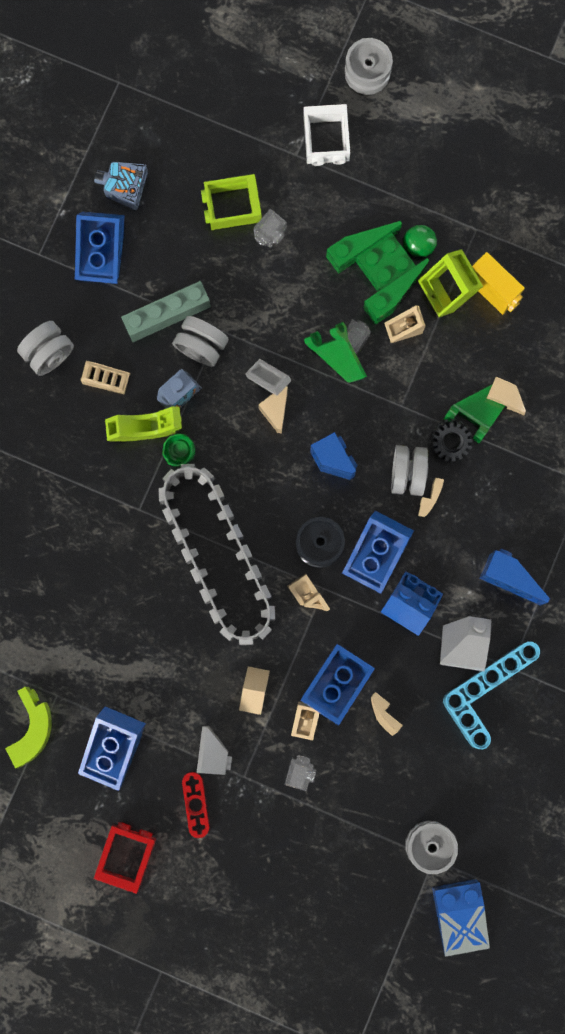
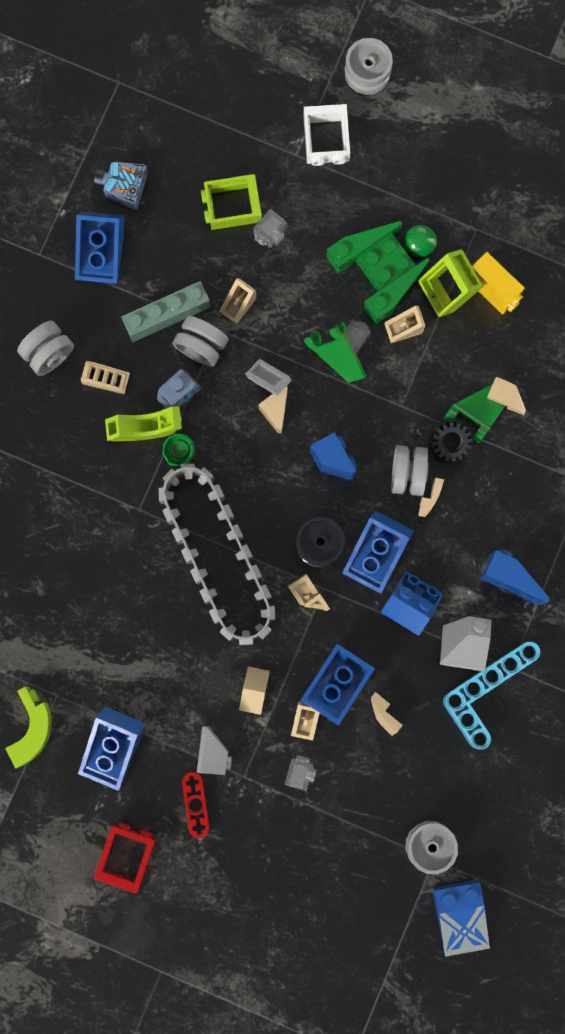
(238, 301): none -> tan slope

